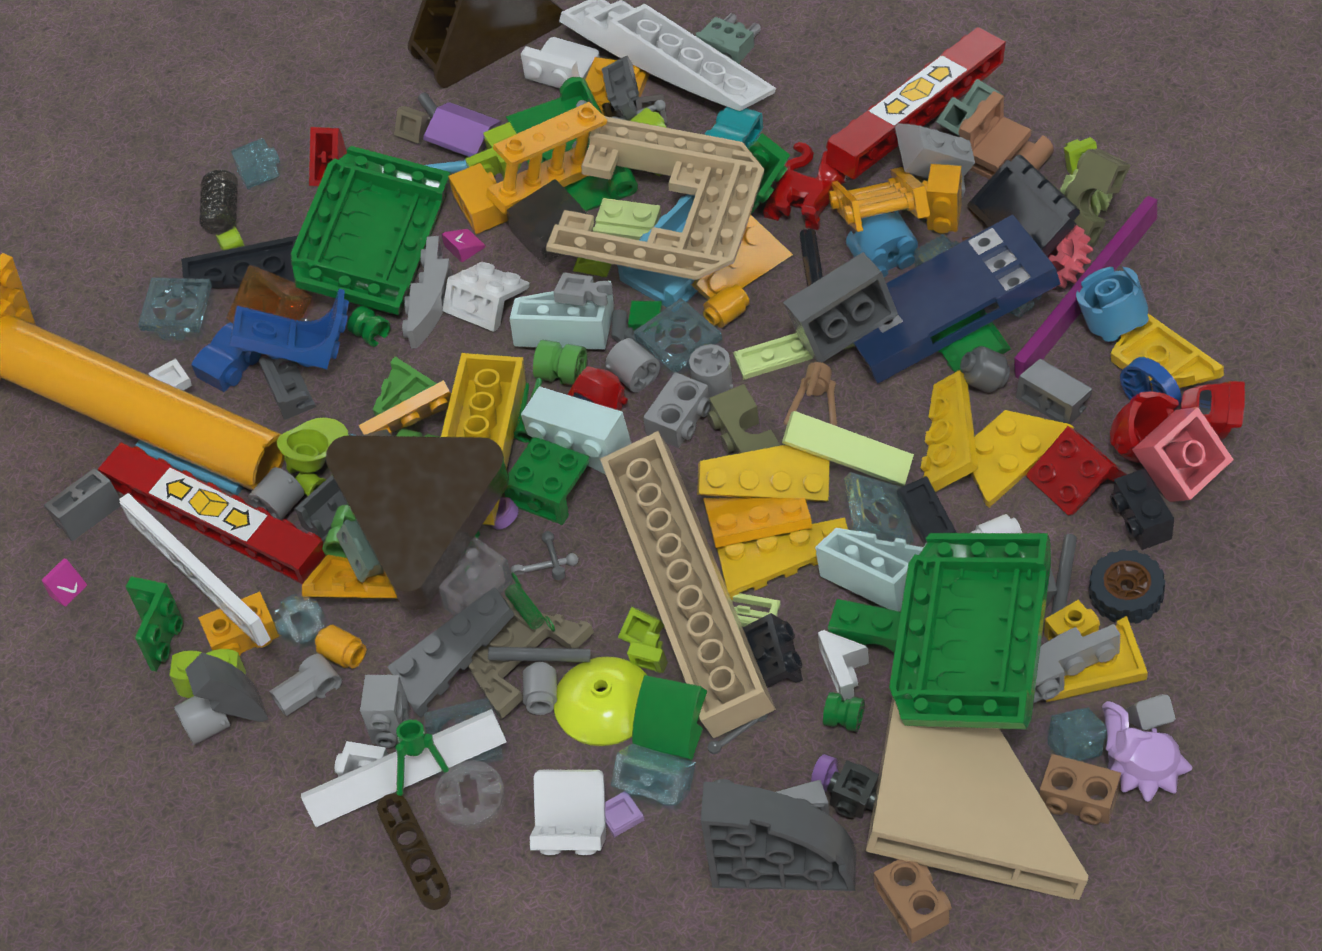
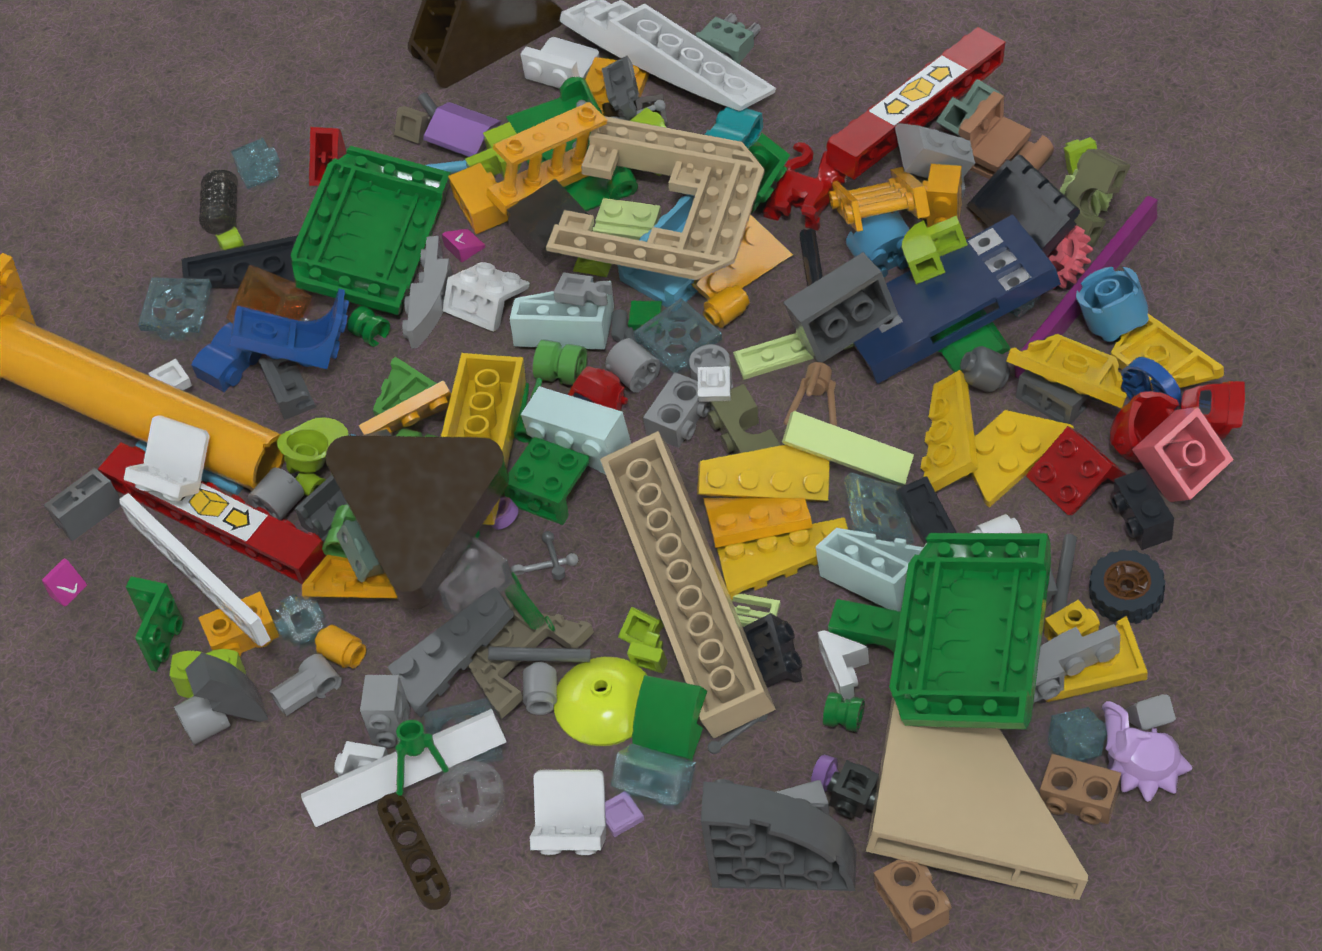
(171, 460): none -> white bracket
(714, 384): none -> white tile
(925, 245): none -> lime brick
(1074, 366): none -> yellow wing

